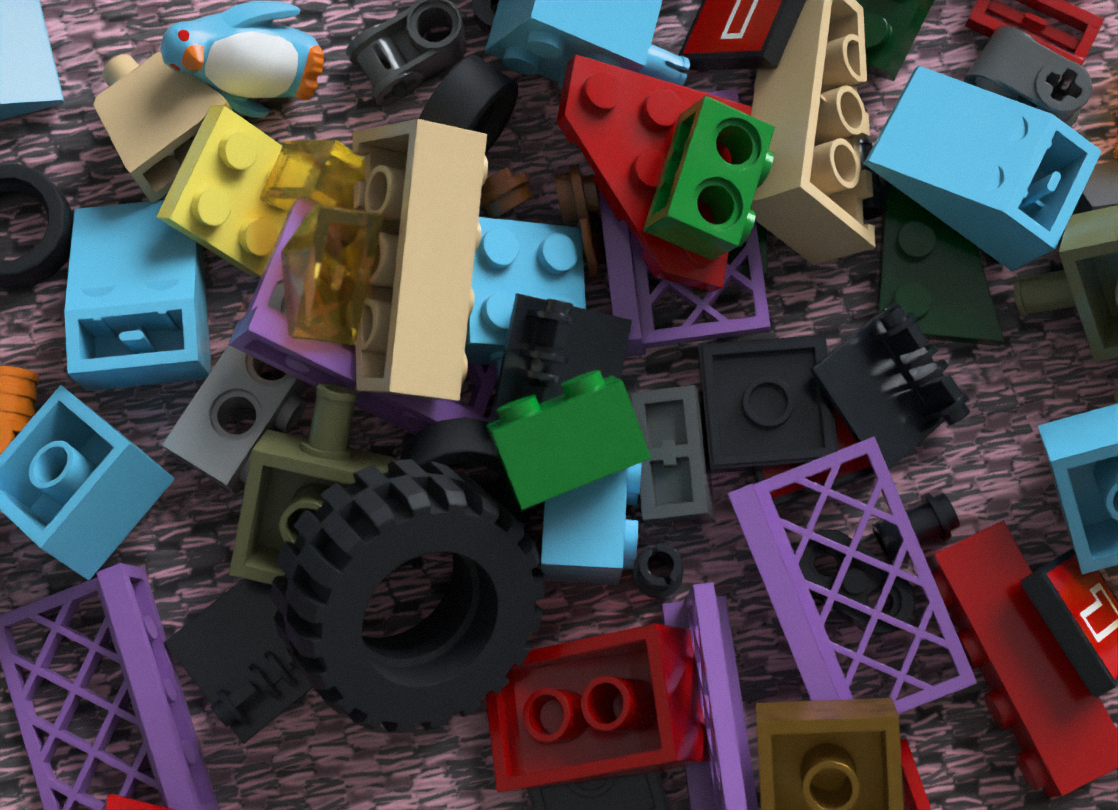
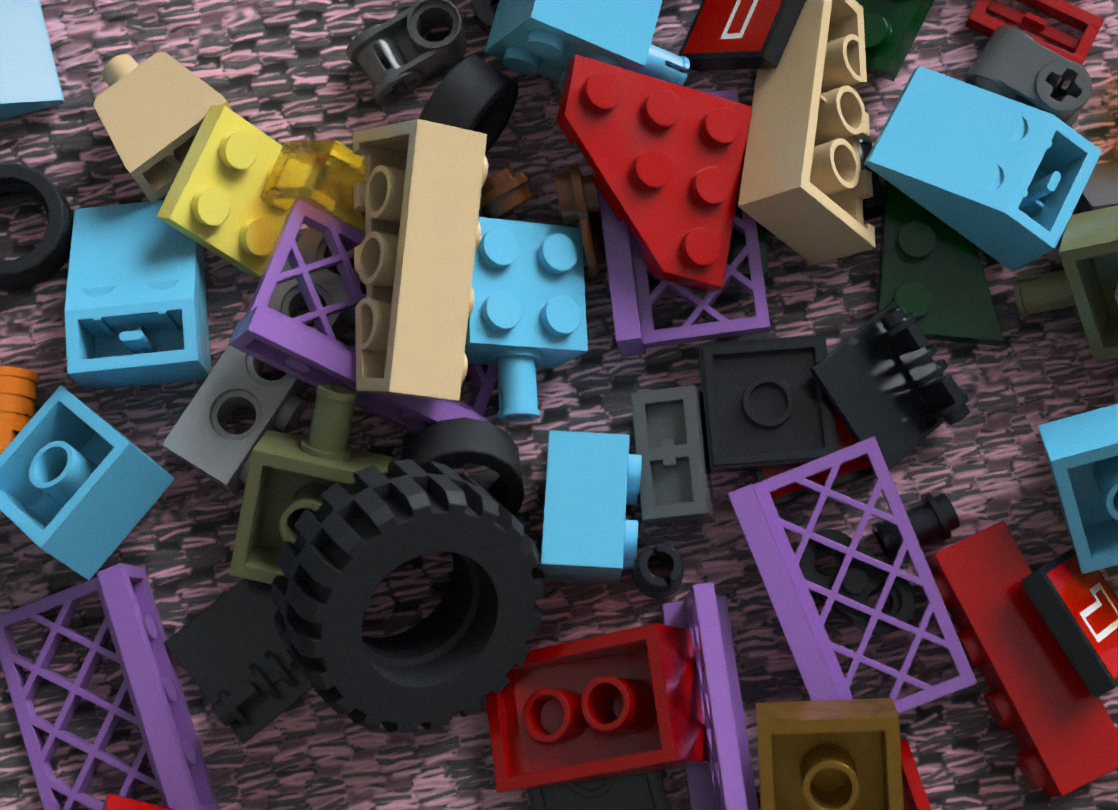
(247, 54): animal -> none
(329, 273): clear yellow slope -> none
(553, 344): black hinge -> none
(567, 438): green brick -> none
(698, 172): green brick -> none

